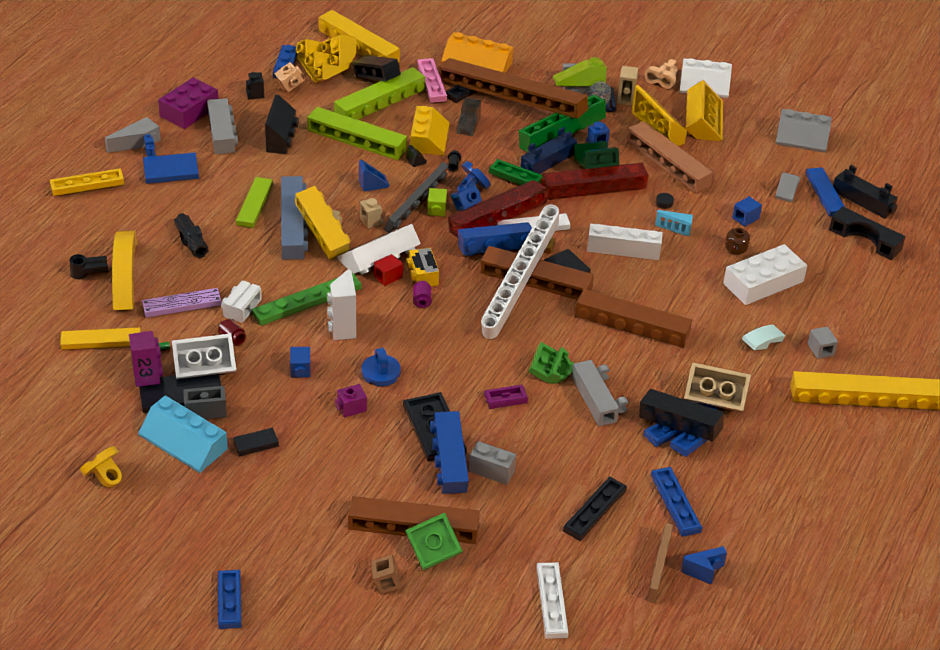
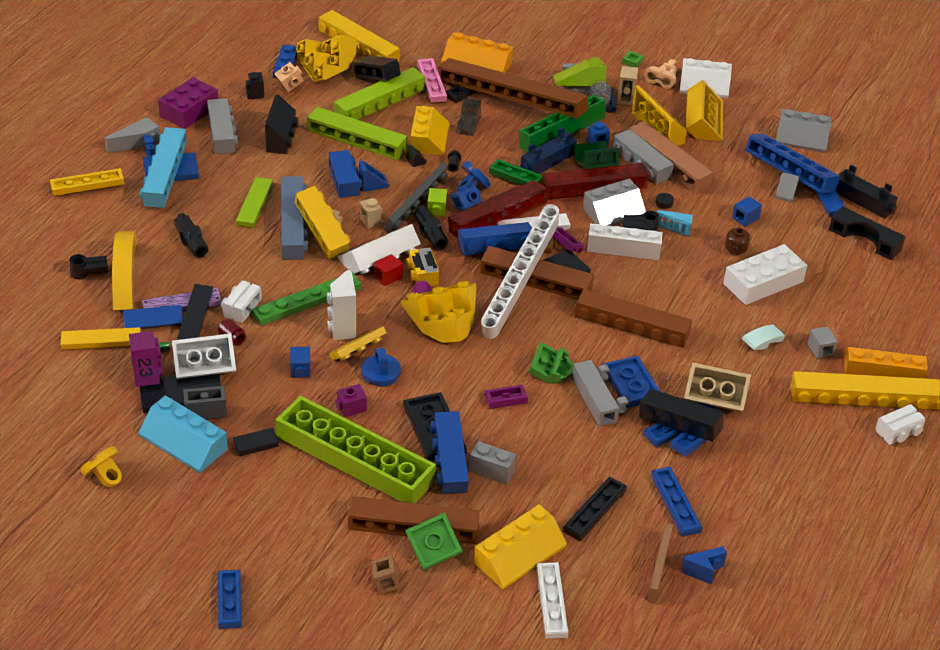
(153, 317): none -> blue tile
(163, 167): none -> medium azure brick
(195, 312): none -> black tile
(345, 173): none -> blue brick
(356, 450): none -> lime brick
(358, 344): none -> yellow plate
(430, 227): none -> black piece
(443, 312): none -> yellow brick
(519, 547): none -> yellow slope
(567, 240): none -> magenta tile
(611, 202): none -> slope
(630, 379): none -> blue tile
(632, 59): none -> bright green tile
(637, 150): none -> light grey brick
(647, 221): none -> black piece
(792, 163): none -> blue brick
(883, 363): none -> light orange slope
(900, 424): none -> white brick

